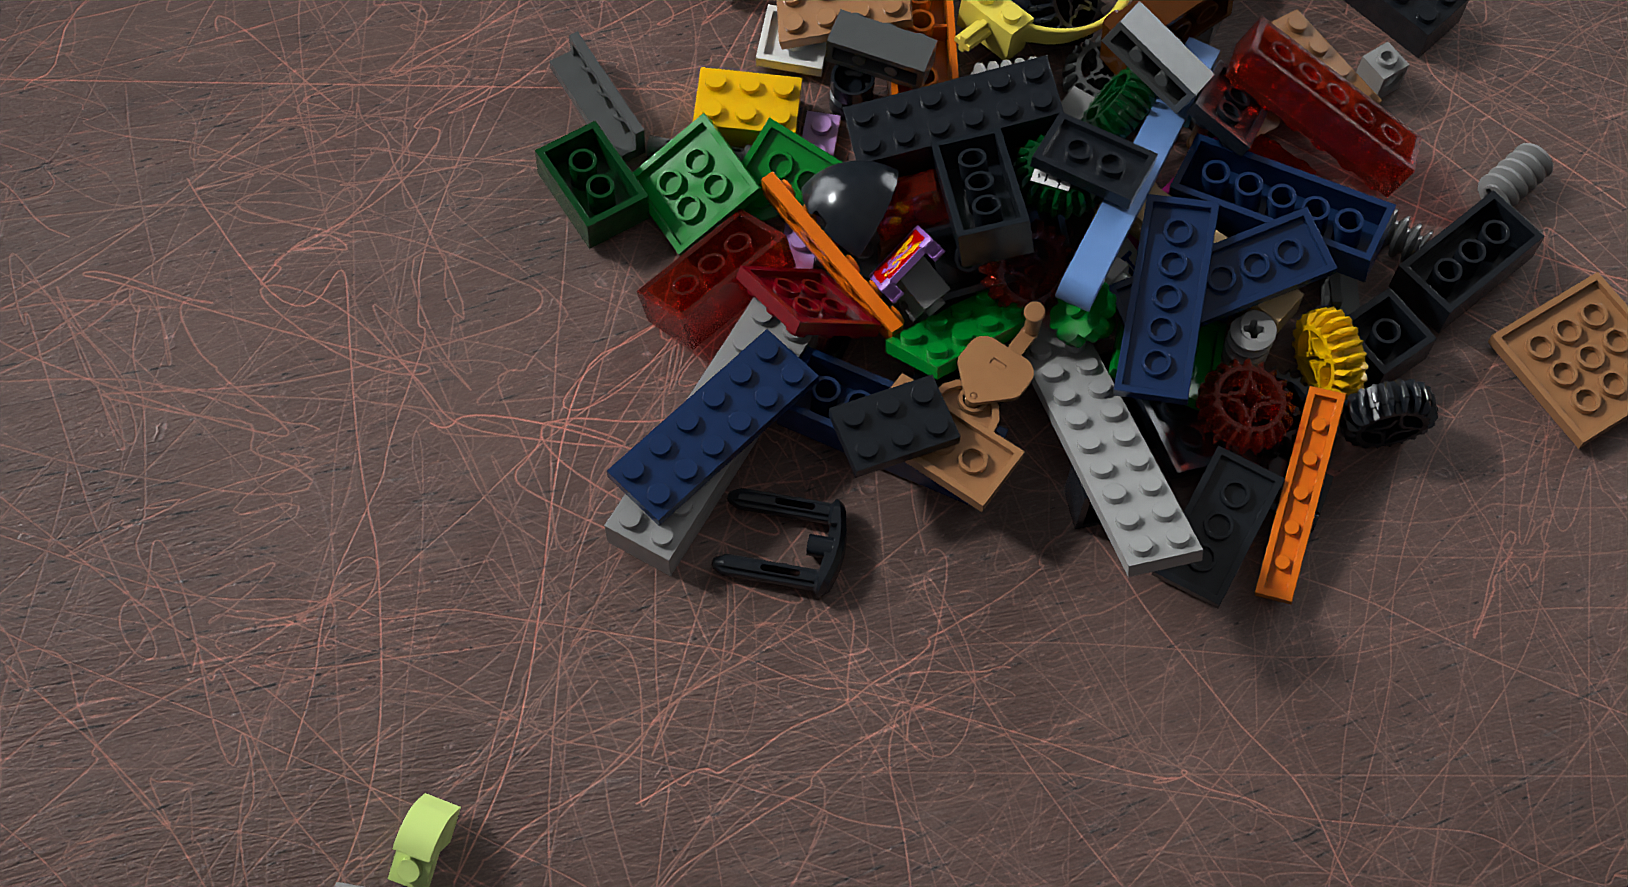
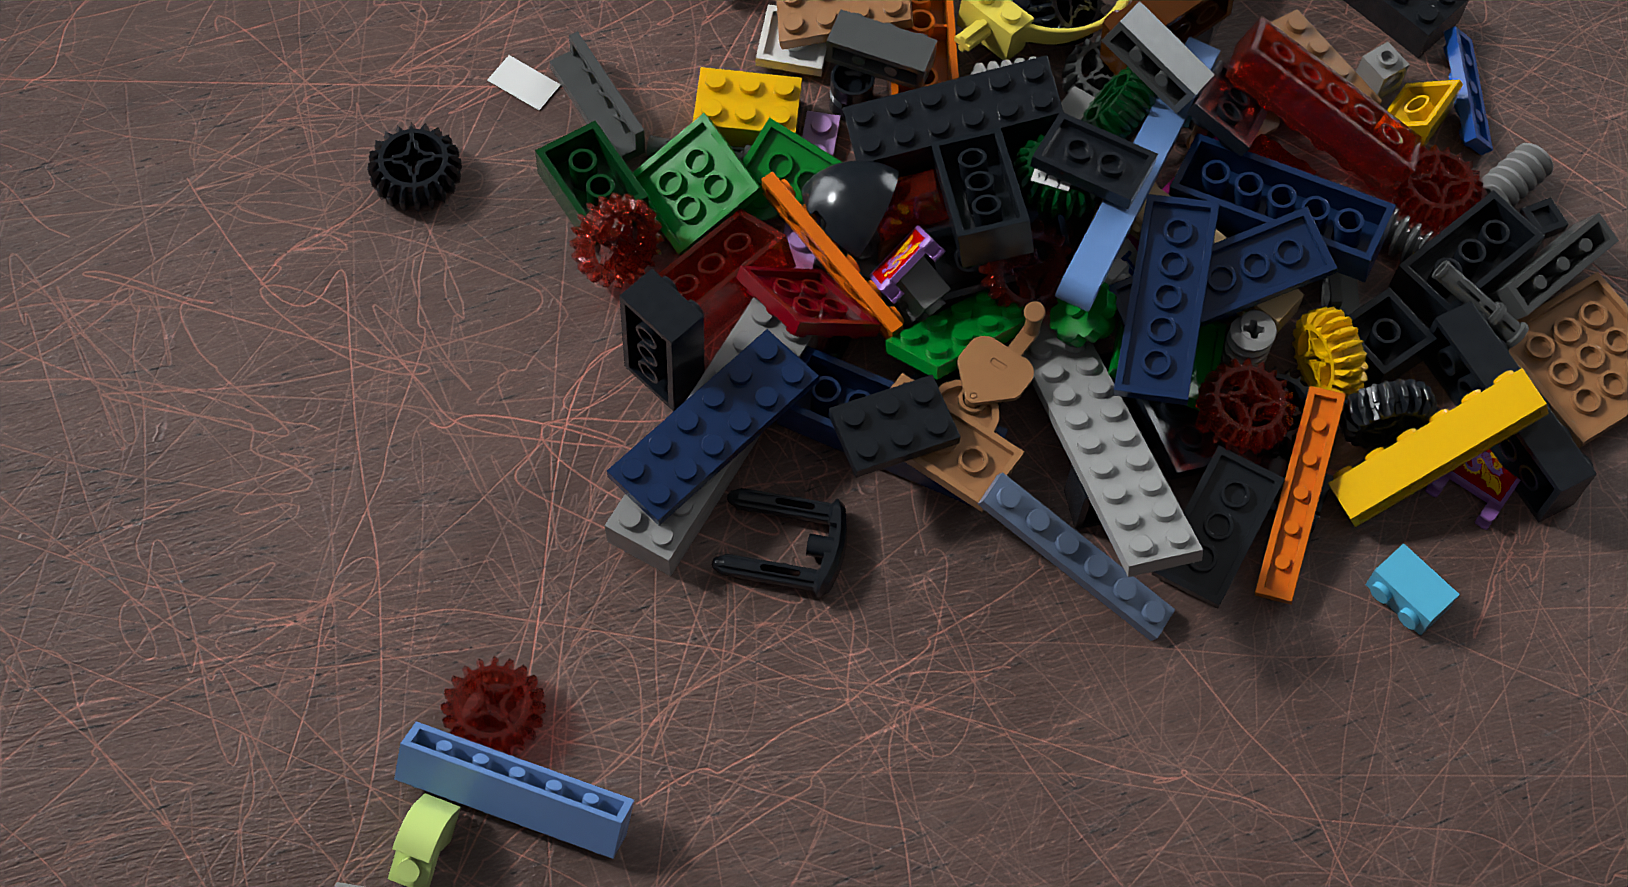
(393, 167): none -> black gear
(514, 789): none -> medium blue brick
(517, 687): none -> clear red gear
(524, 82): none -> white sticker
(621, 259): none -> clear red gear
(662, 338): none -> black brick
(1076, 556): none -> sand blue plate
(1411, 589): none -> medium azure brick
(1425, 105): none -> yellow slope
(1439, 446): none -> yellow brick
(1446, 180): none -> clear red gear
(1469, 102): none -> blue plate
(1484, 479): none -> flag
(1499, 320): none -> dark grey pin
(1540, 455): none -> black brick
(1545, 217): none -> black plate
(1554, 266): none -> dark grey brick

